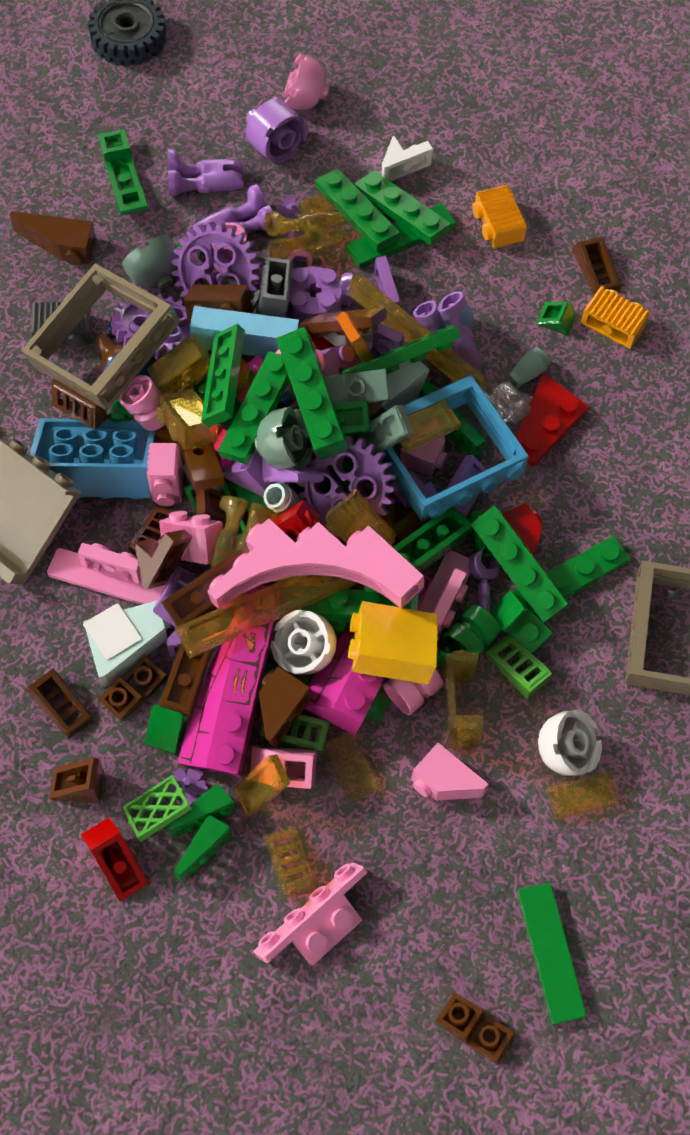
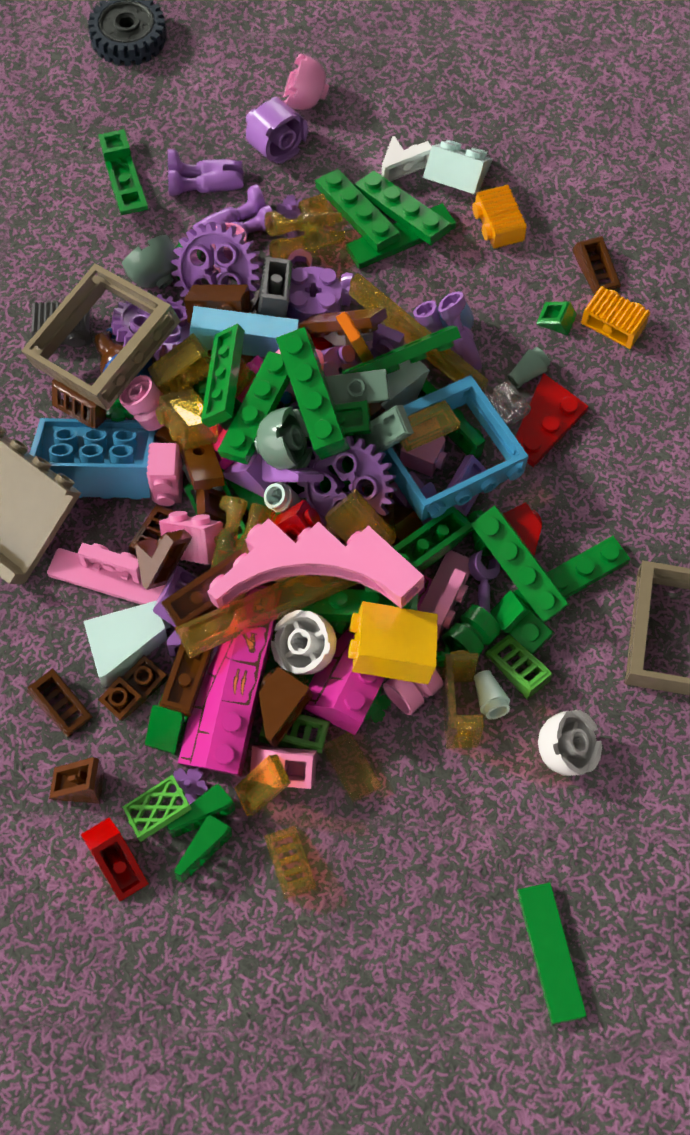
(62, 237): reddish brown slope -> none
(112, 631): white sticker -> none
(319, 922): bright pink bracket -> none
(385, 280): medium lavender tile -> none
(446, 777): bright pink slope -> none
(456, 166): none -> light aqua slope
(475, 1028): reddish brown slope -> none
(491, 696): none -> light aqua cone
(582, 796): clear yellow tile -> none

